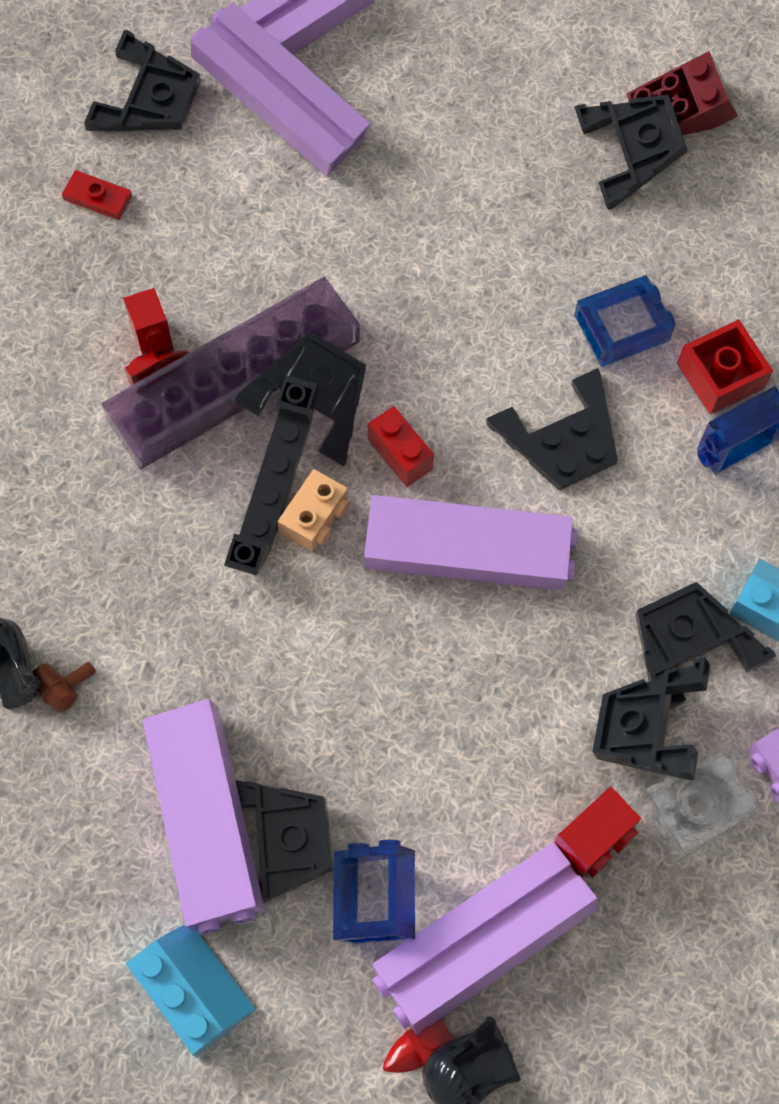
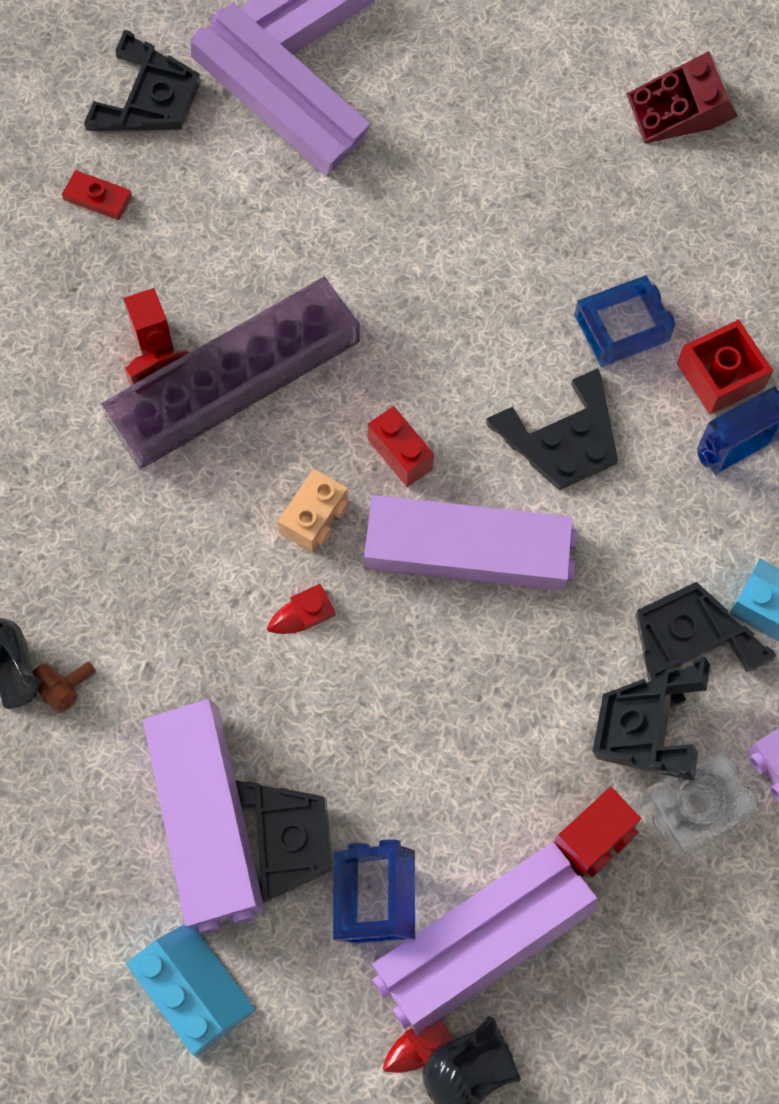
(276, 476): black slope -> none
(302, 612): none -> red plate
(338, 390): black wing -> none
(647, 137): black wing -> none

